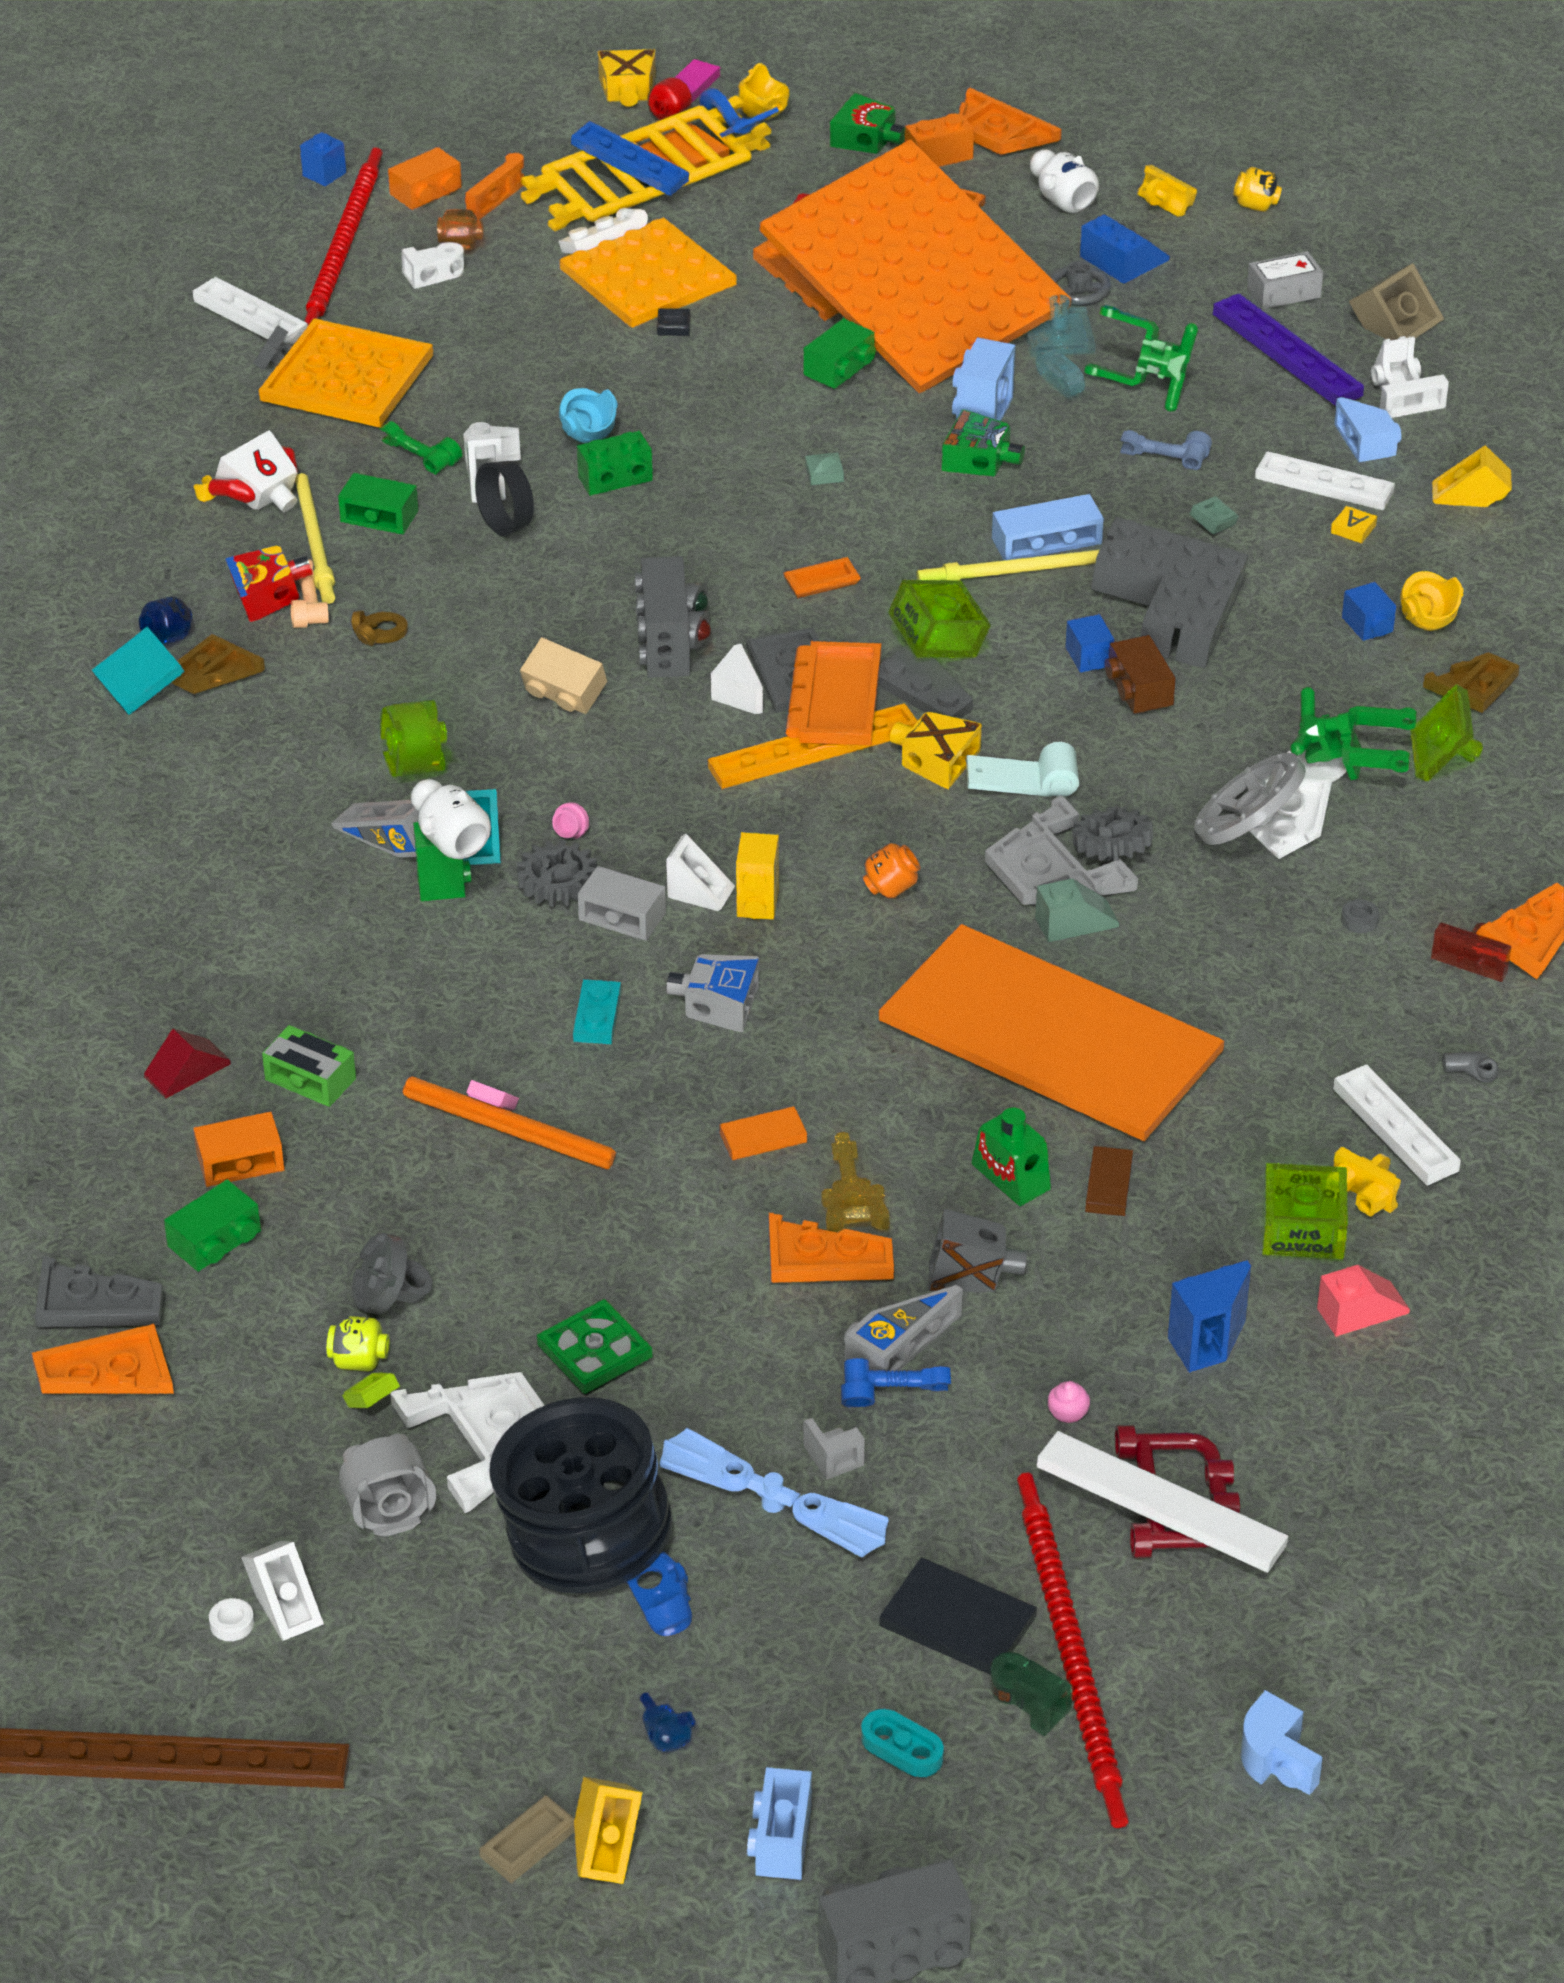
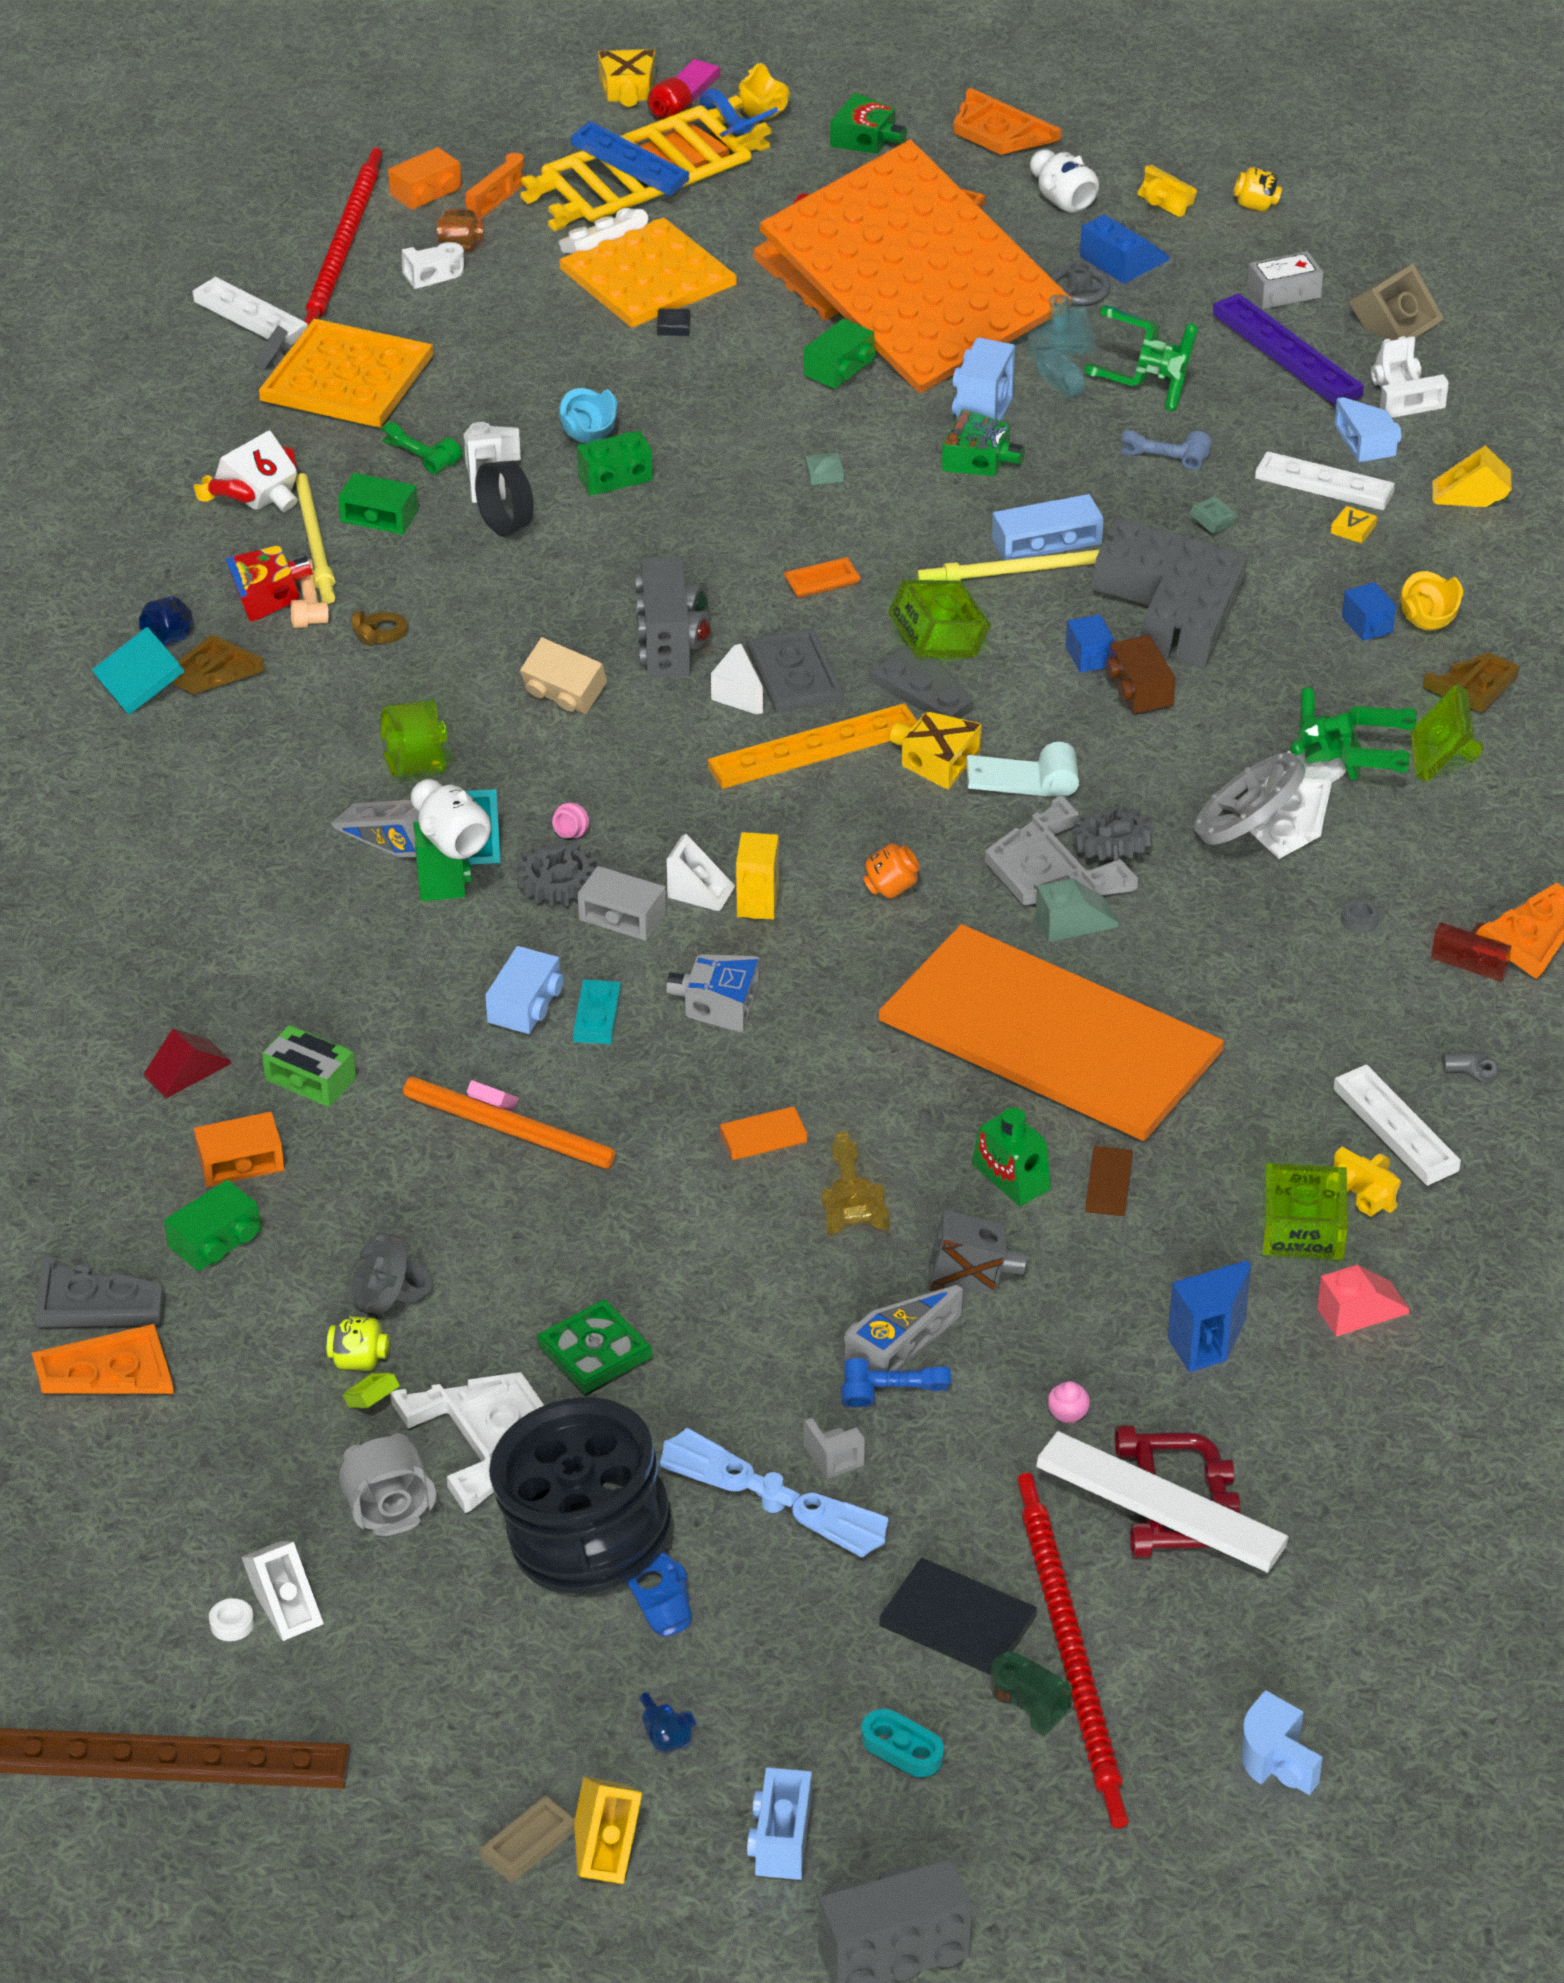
(323, 159): blue brick -> none
(524, 990): none -> light blue brick
(817, 1254): orange wing -> none
(834, 693): orange hinge -> none
(943, 139): orange brick -> none

